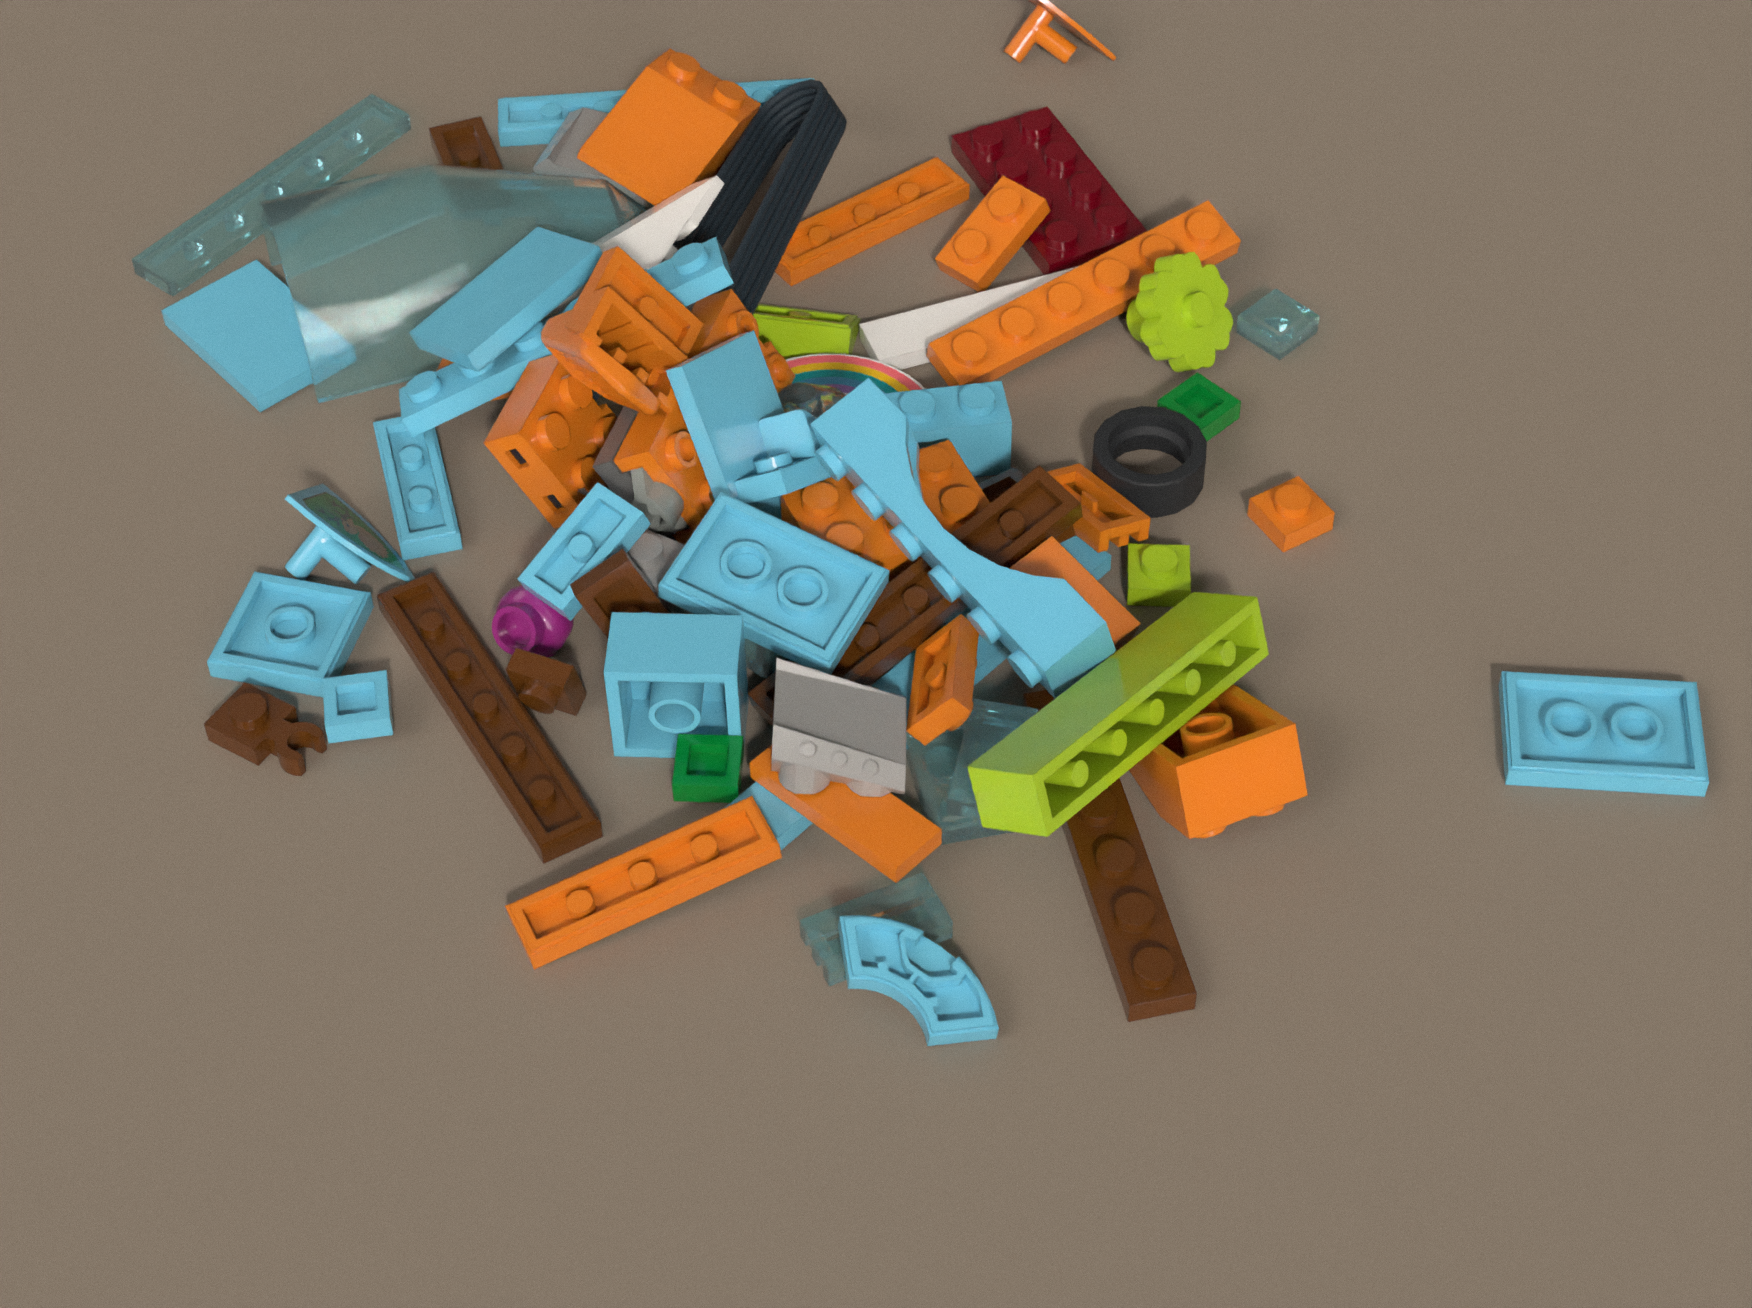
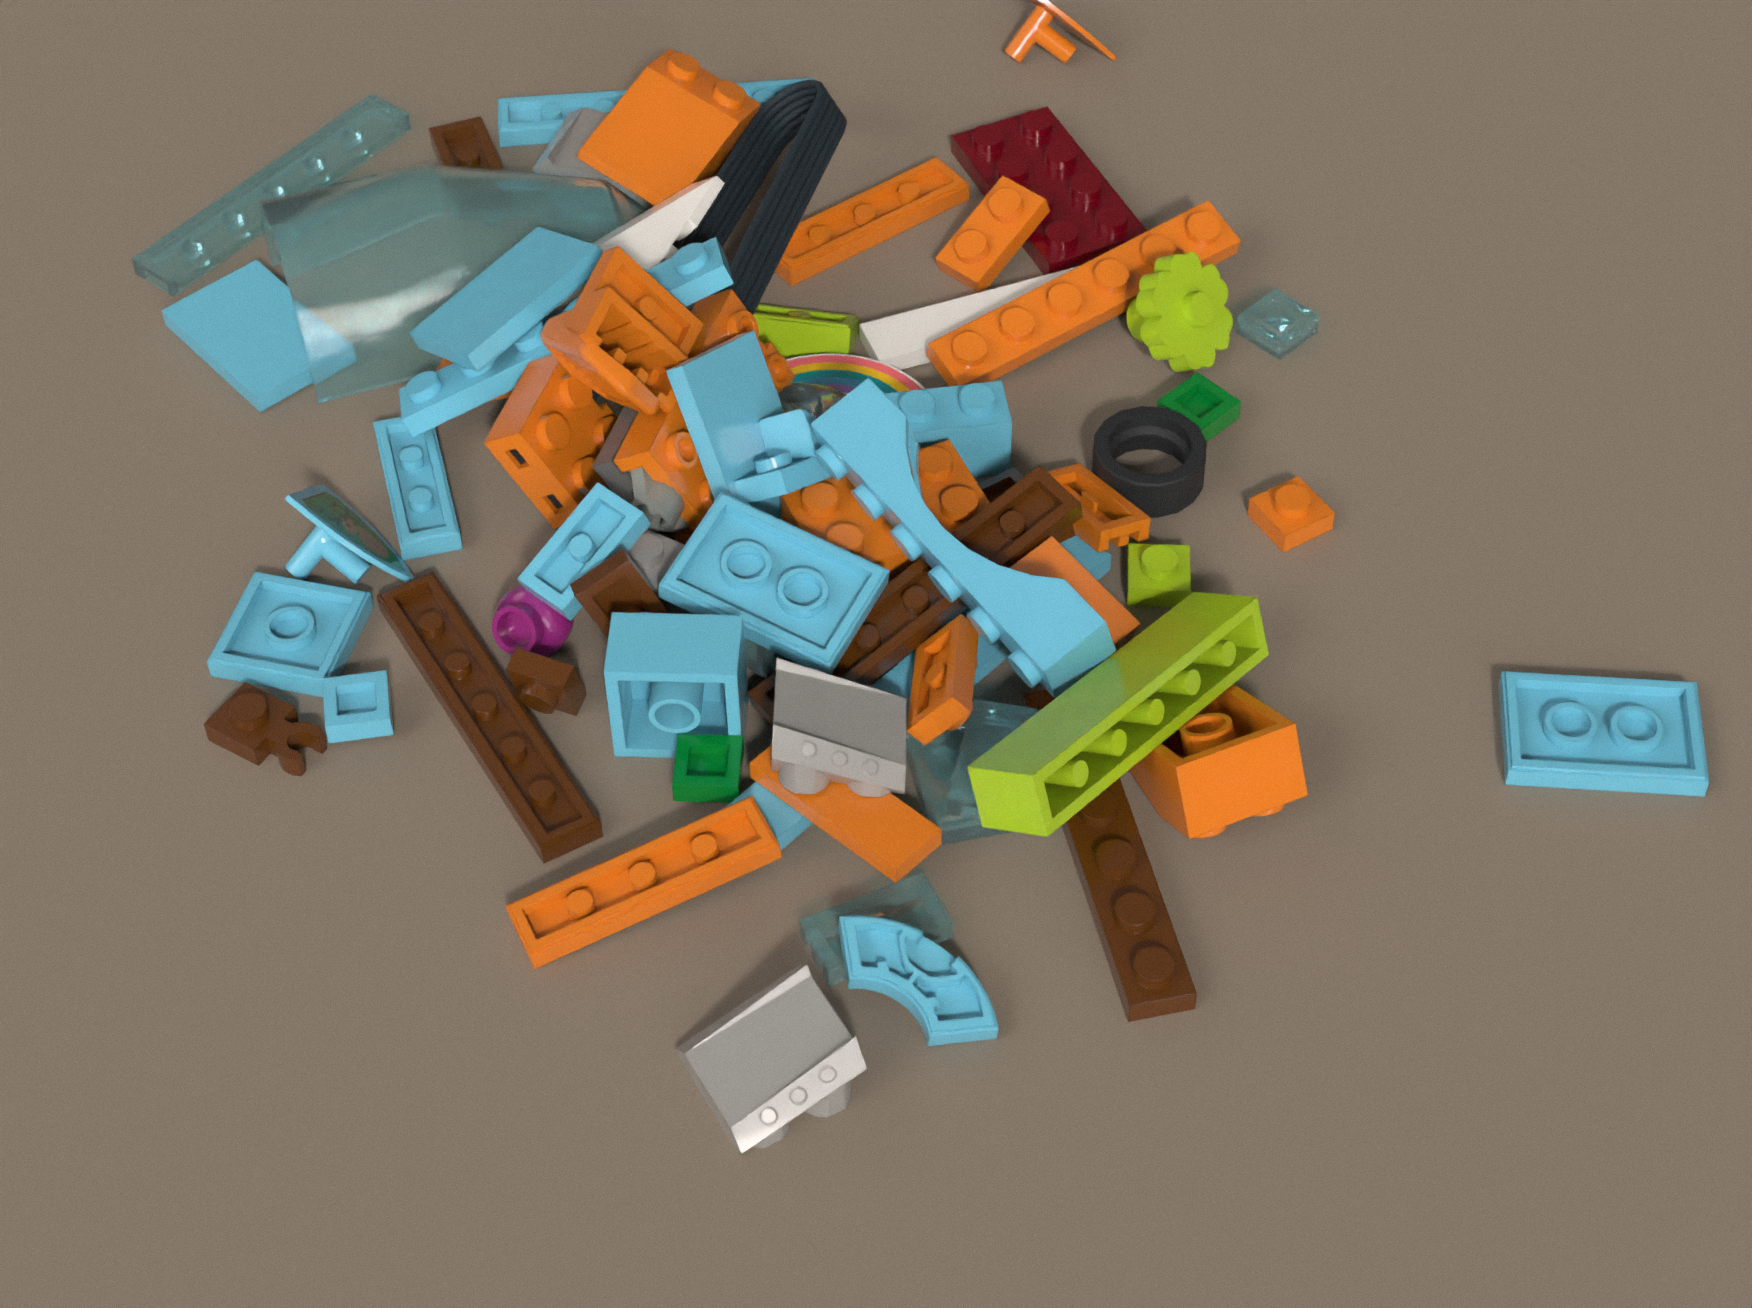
(774, 1061): none -> light grey slope

